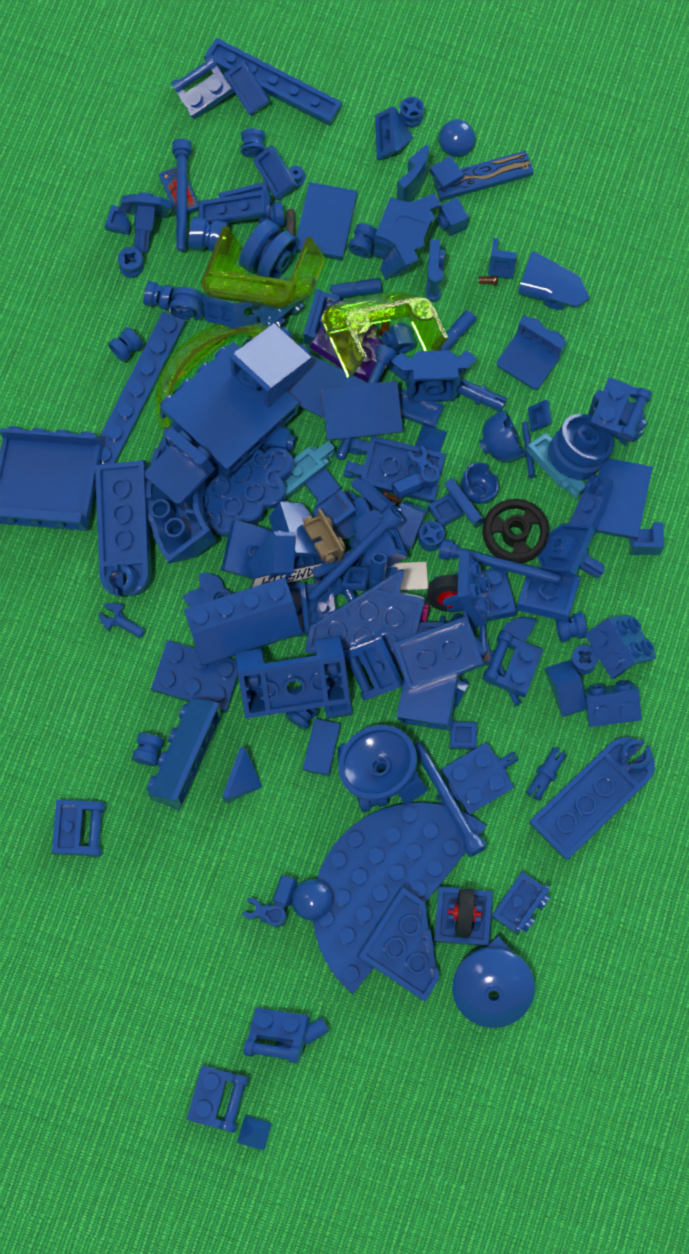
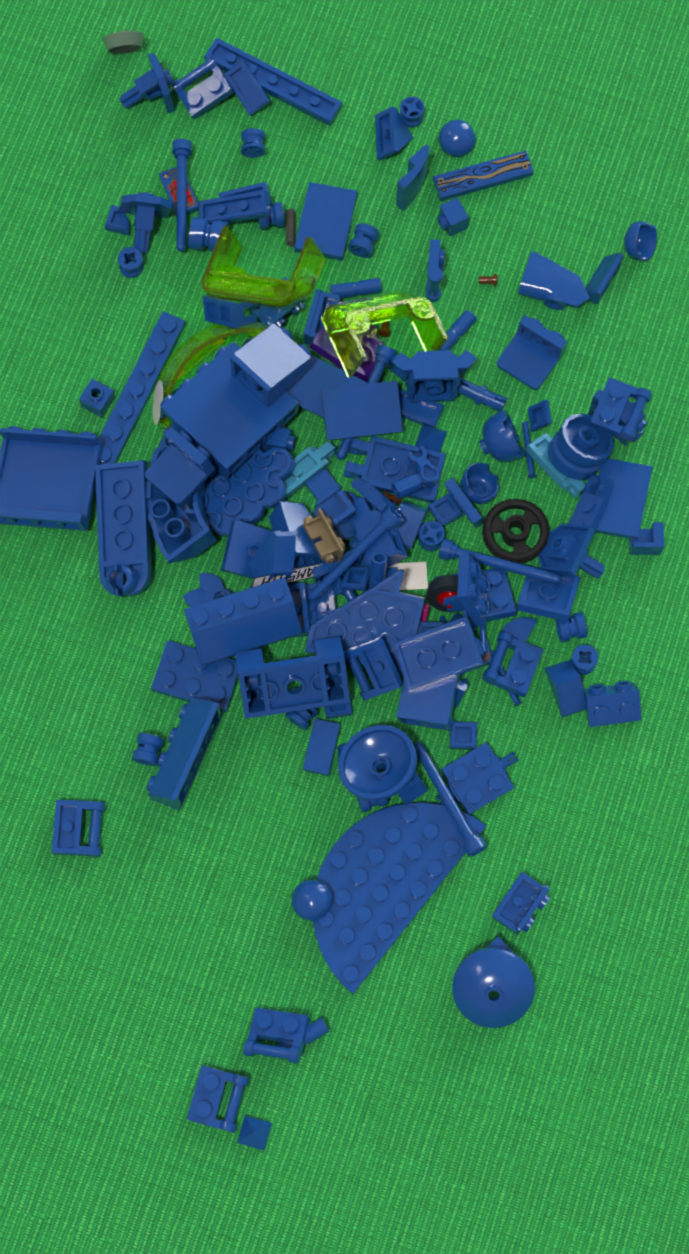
(100, 404): none -> blue plate
(119, 620): blue bar -> none
(123, 41): none -> sand green hat
(125, 344): blue wheel -> none
(151, 85): none -> blue piece
(157, 295): blue wheel -> none
(158, 398): none -> white sticker
(186, 303): blue wheel -> none
(242, 778): blue slope -> none
(268, 250): blue wheel -> none
(275, 172): blue tile -> none
(282, 898): blue bar -> none
(298, 174): blue piece -> none
(399, 338): blue plate -> none
(403, 233): blue slope -> none
(403, 945): blue plate -> none
(446, 173): blue tile -> none
(463, 916): blue plate -> none
(501, 262): blue panel -> none
(546, 774): blue pin -> none
(594, 796): blue plate -> none
(603, 277): none -> blue slope
(620, 644): blue bracket -> none
(640, 240): none -> blue hair

